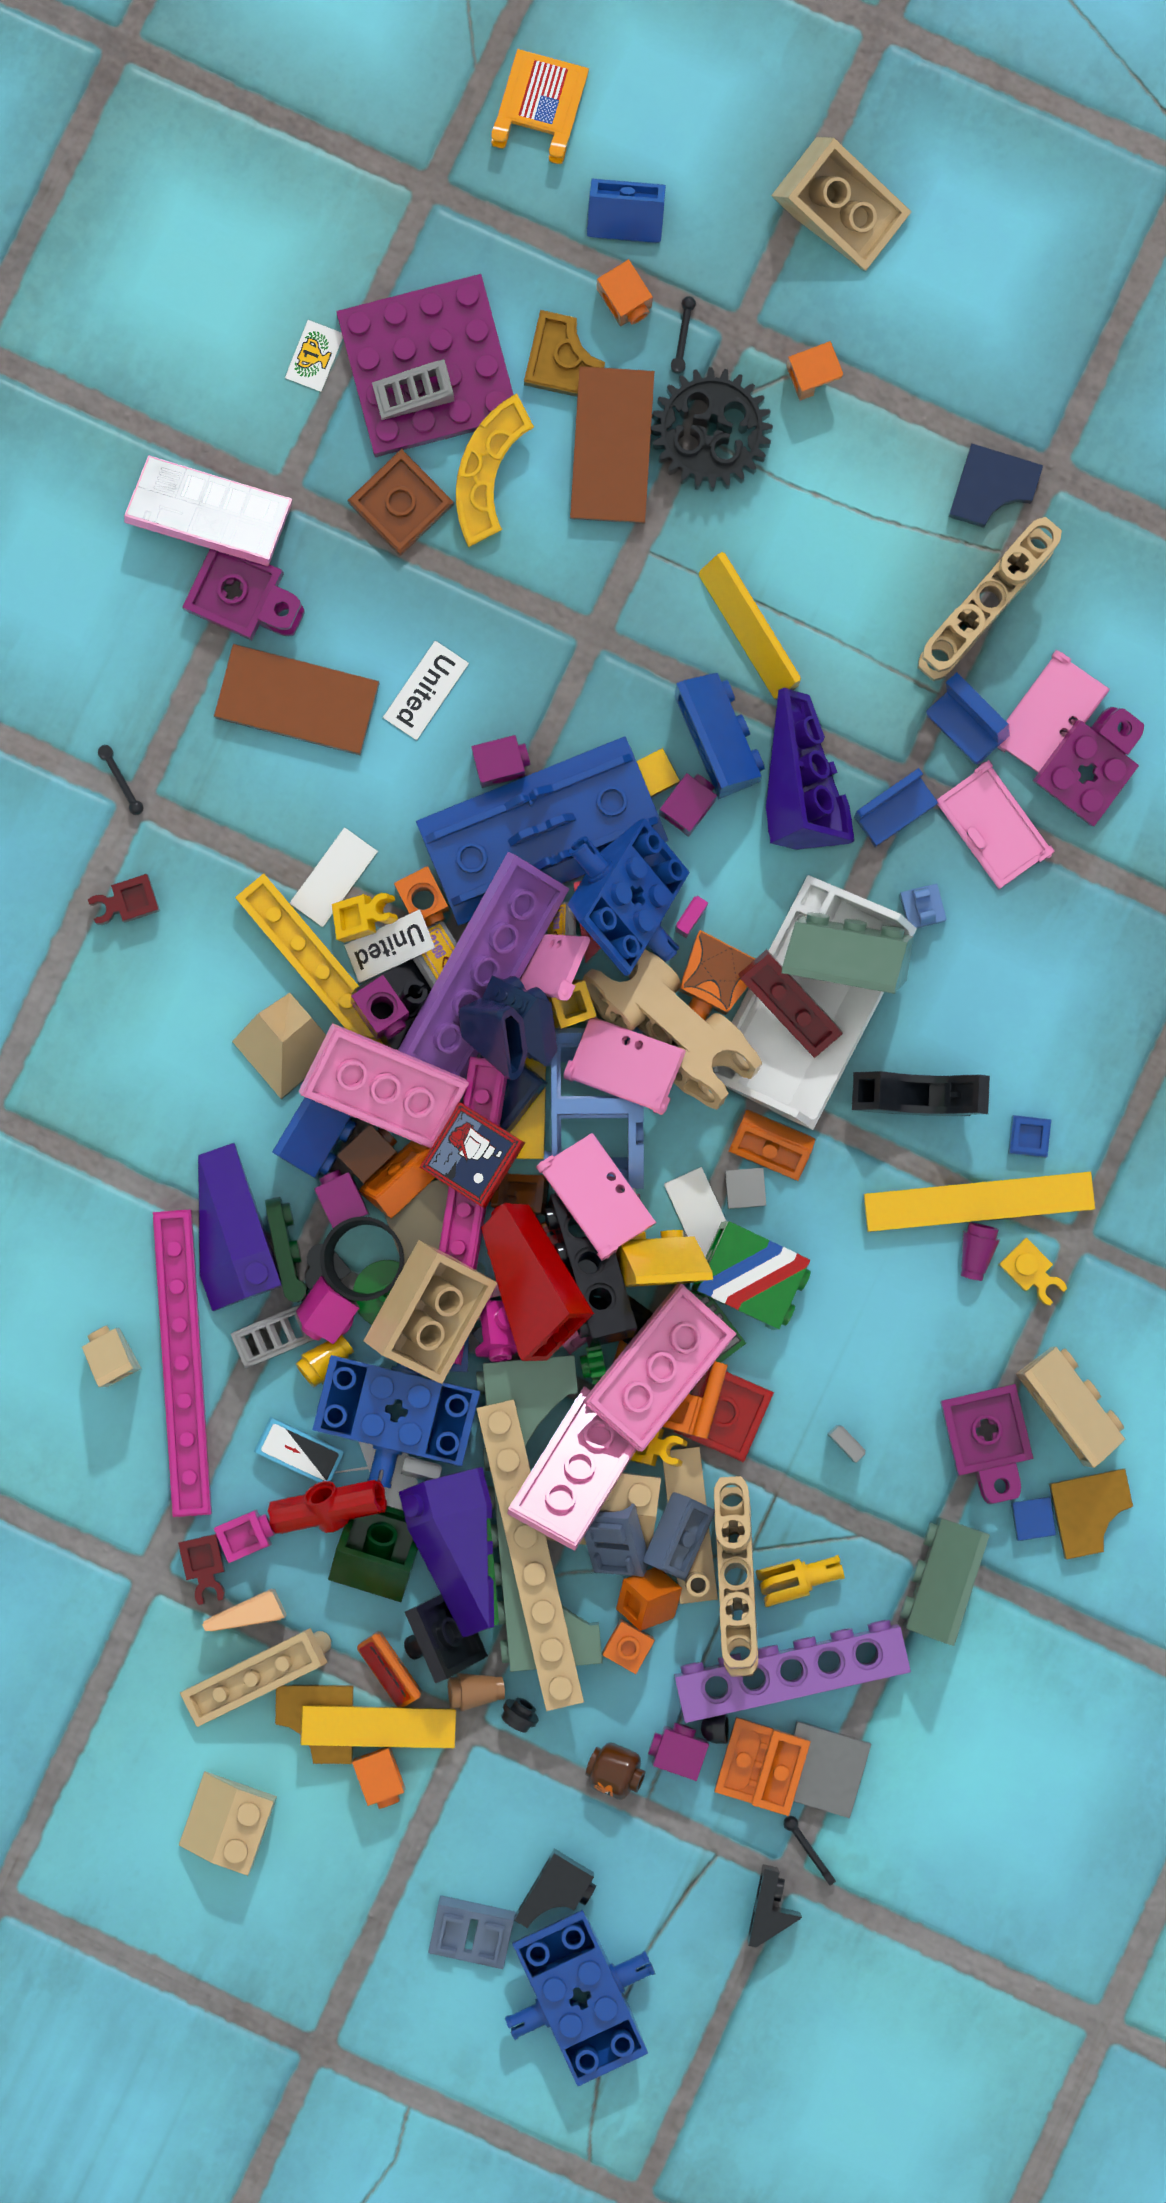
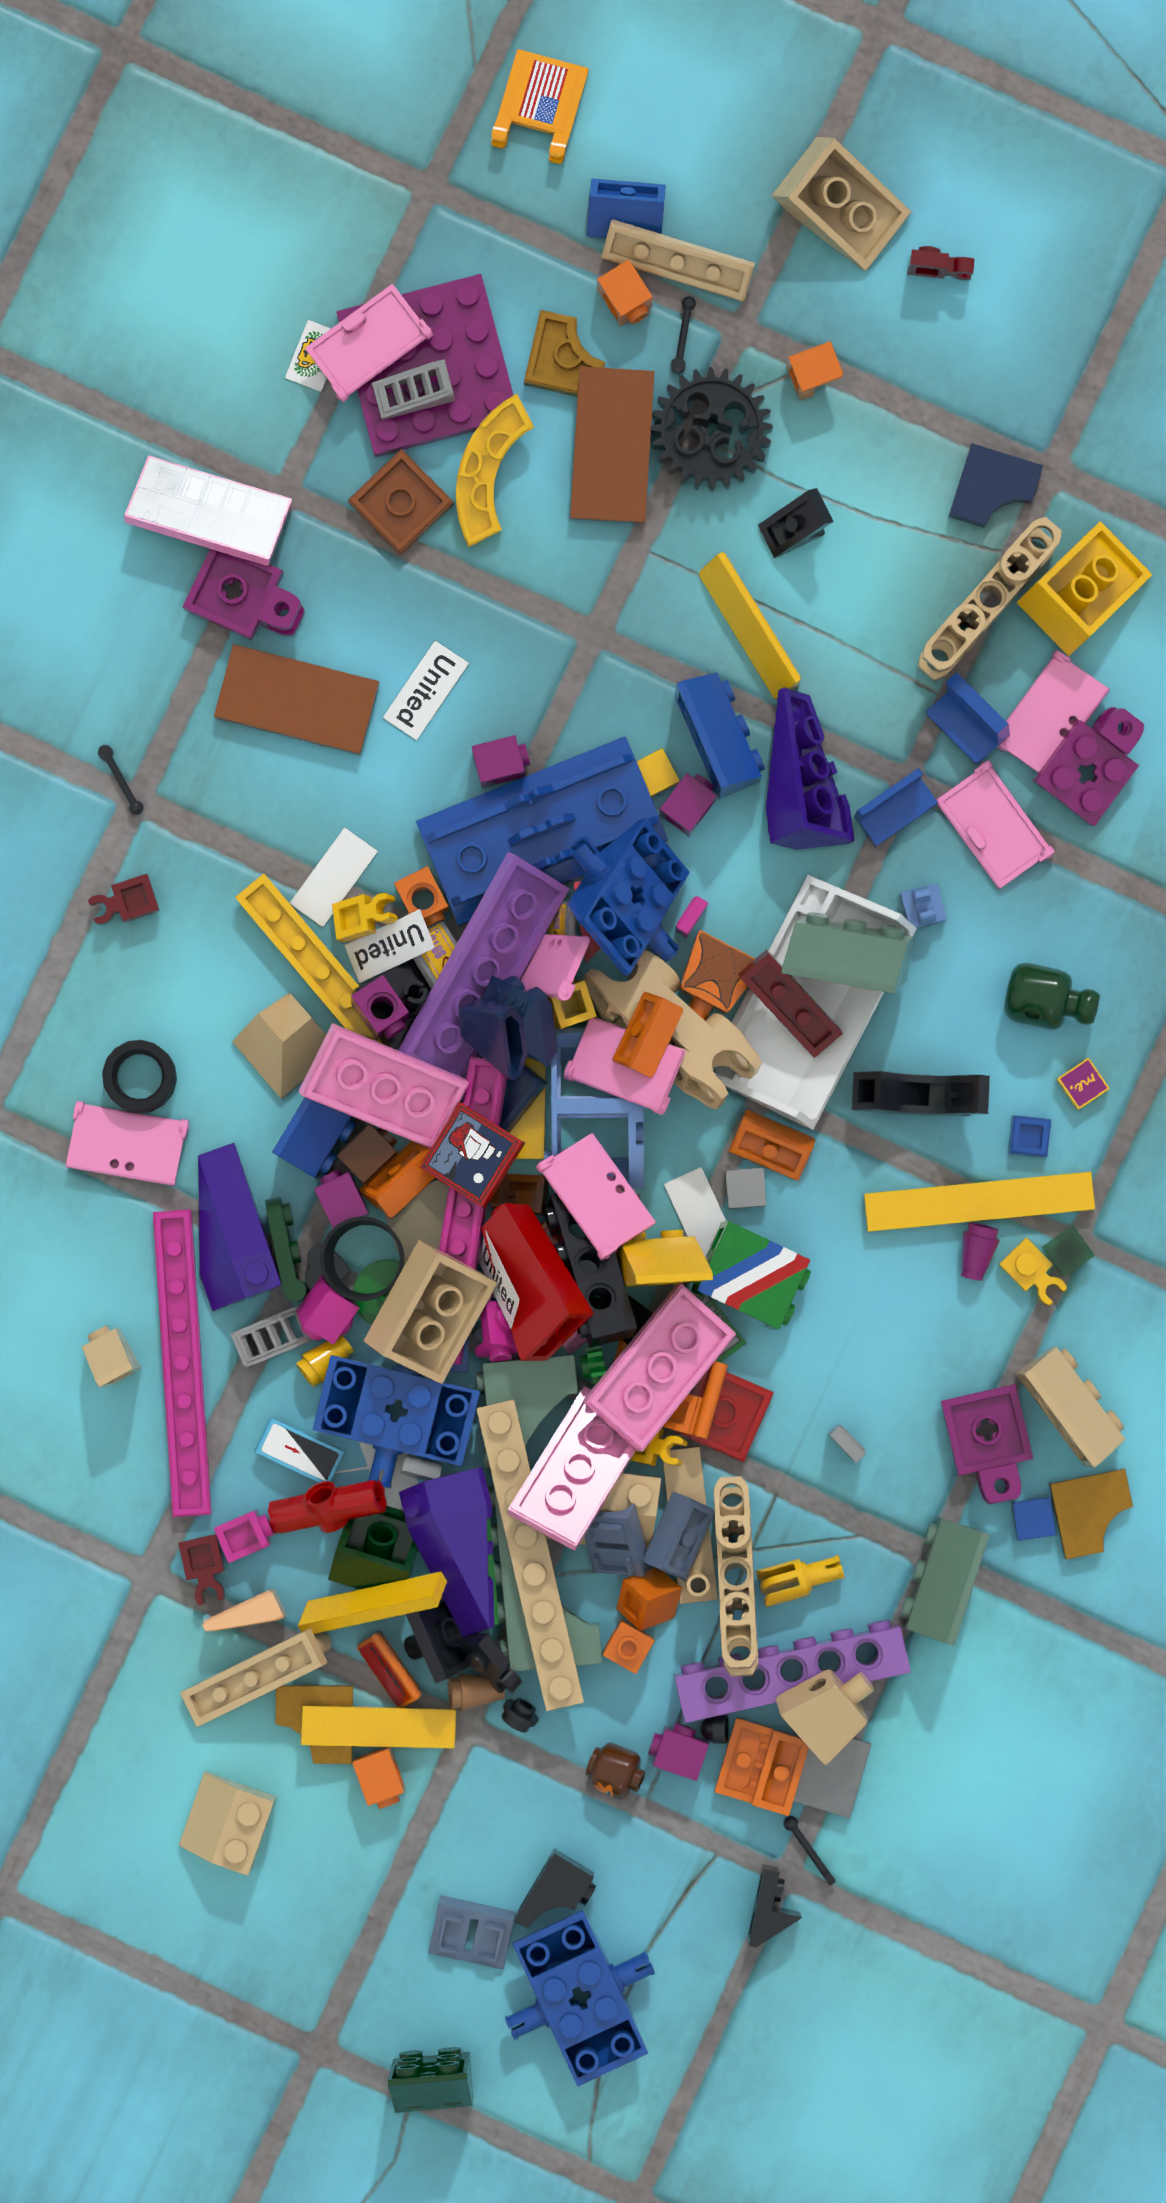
(112, 1066): none -> black tyre
(128, 1137): none -> bright pink door
(371, 346): none -> bright pink door
(373, 1603): none -> yellow tile
(431, 2081): none -> dark green slope
(488, 1659): none -> black plate
(504, 1290): none -> white sticker
(648, 1034): none -> orange slope
(678, 260): none -> tan tile
(796, 523): none -> black slope
(826, 1711): none -> tan torso
(930, 262): none -> dark red plate
(1045, 996): none -> dark green piece
(1067, 1251): none -> clear green plate
(1082, 1084): none -> magenta tile
(1084, 588): none -> yellow slope

